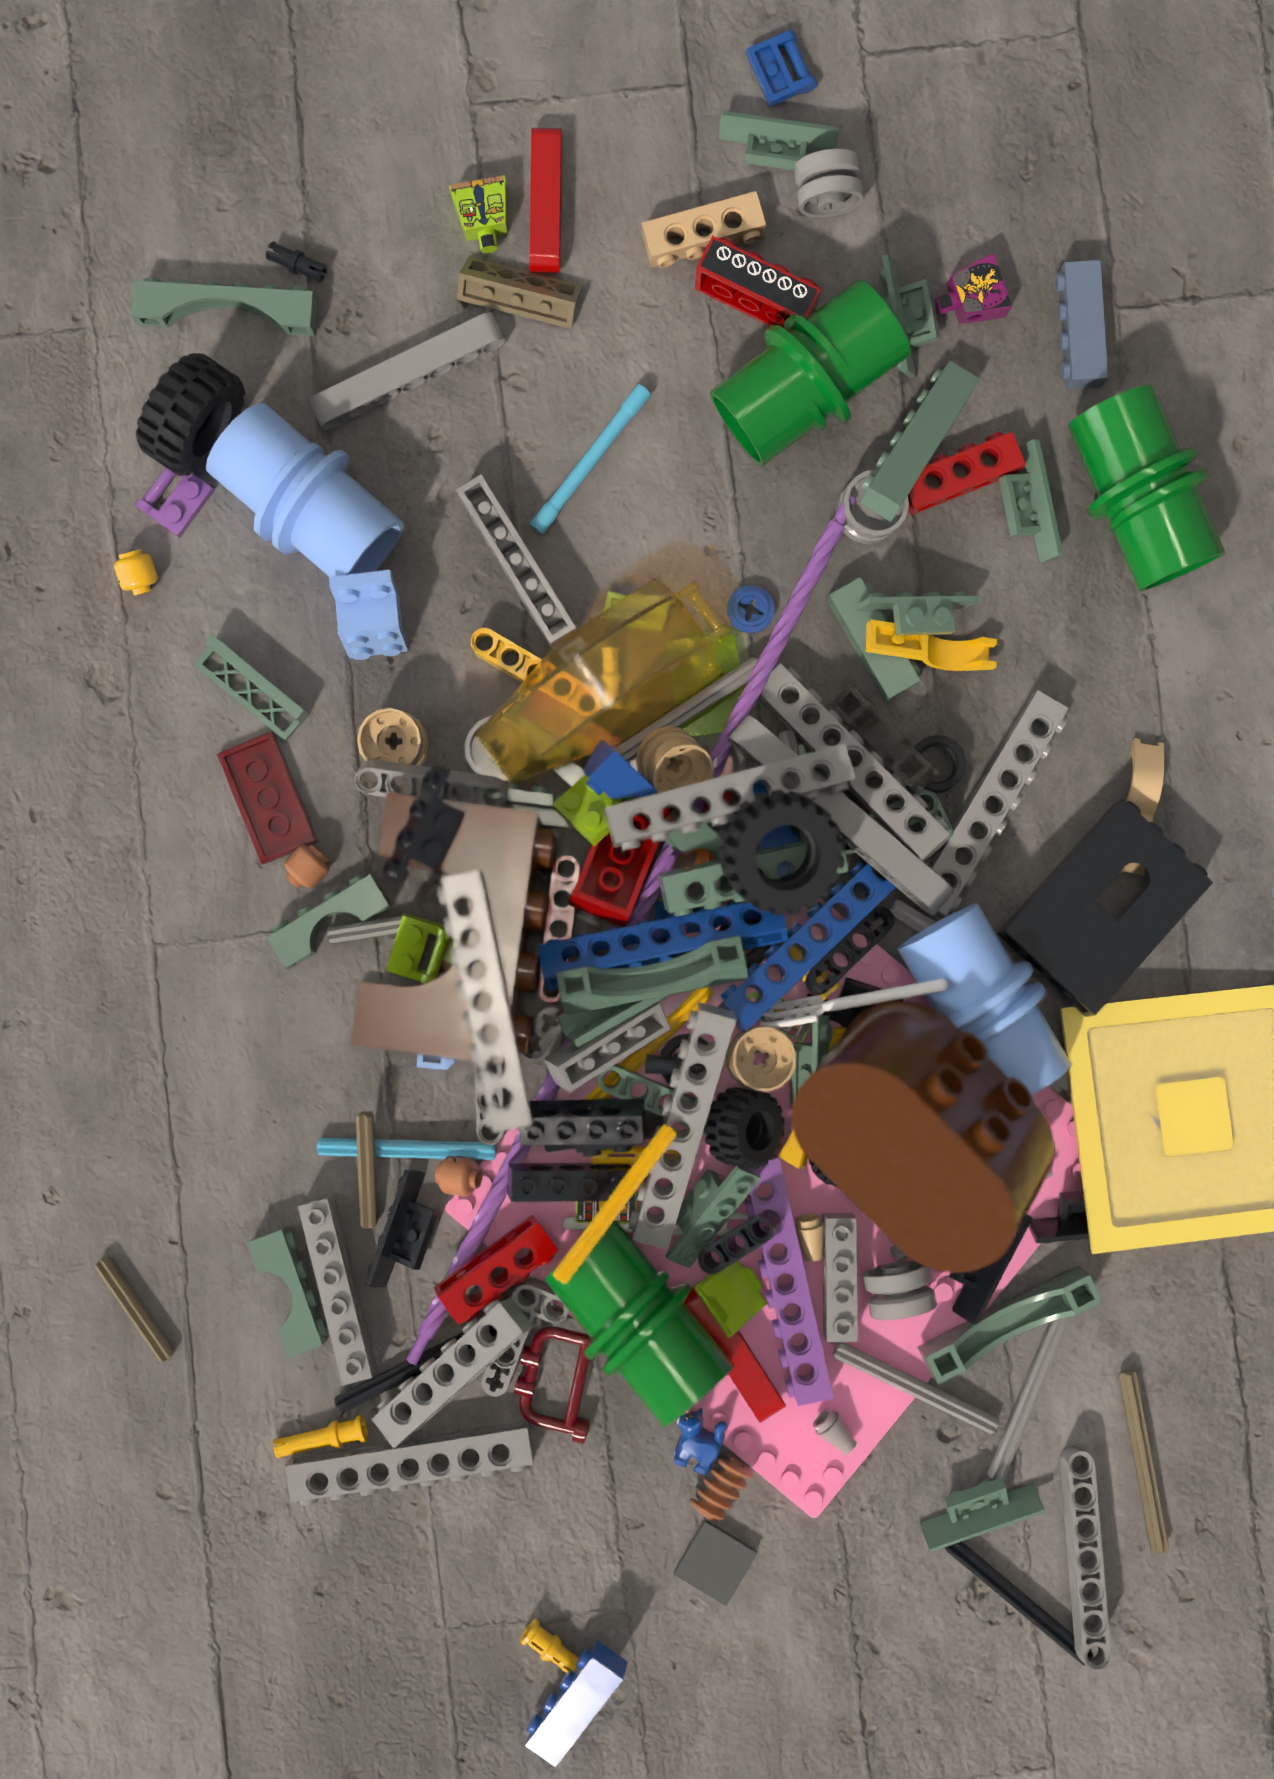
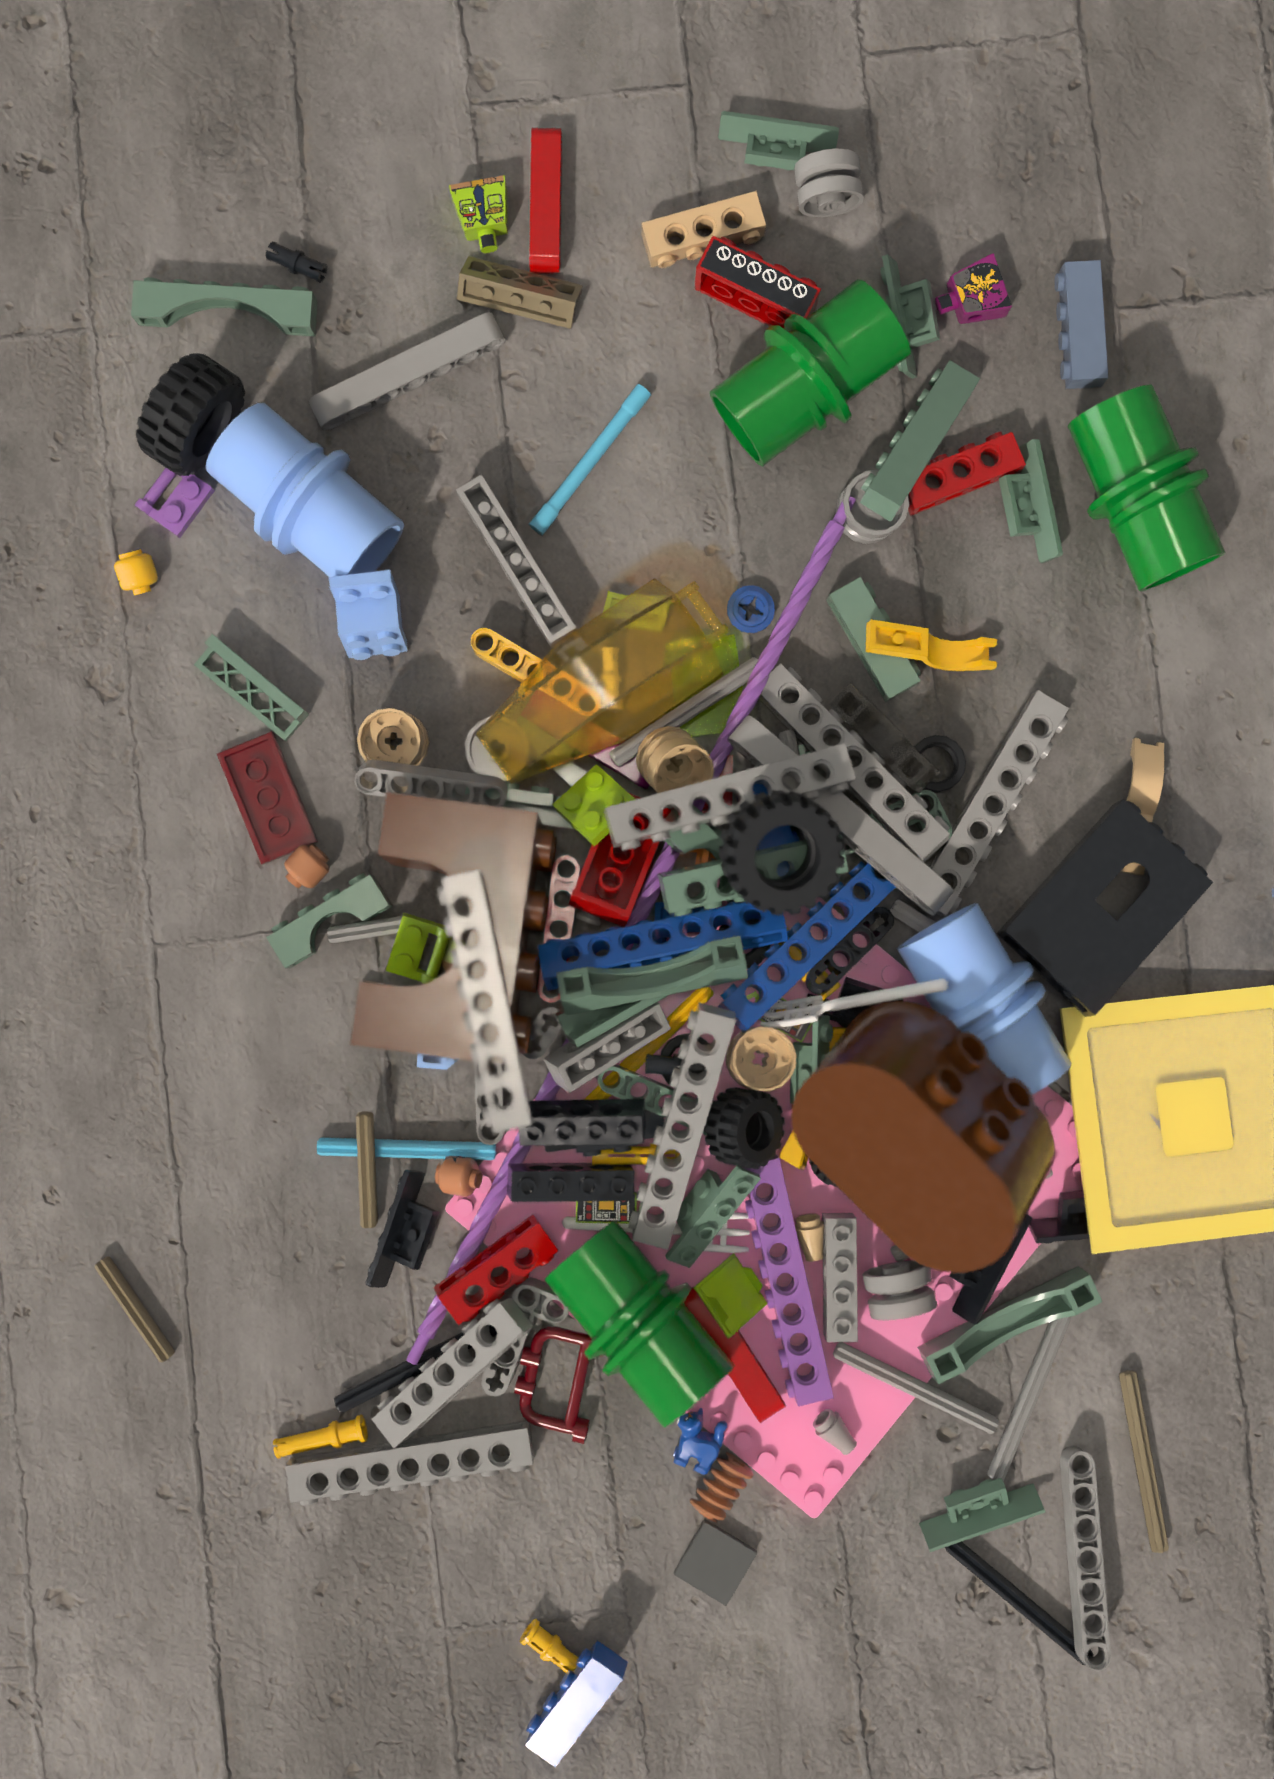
(277, 1254): sand green arch -> none
(337, 1289): light grey brick -> none
(426, 831): black bracket -> none
(614, 775): blue slope -> none
(614, 1204): yellow axle -> none
(729, 1250): black beam -> none
(772, 71): blue plate -> none
(920, 614): sand green bracket -> none

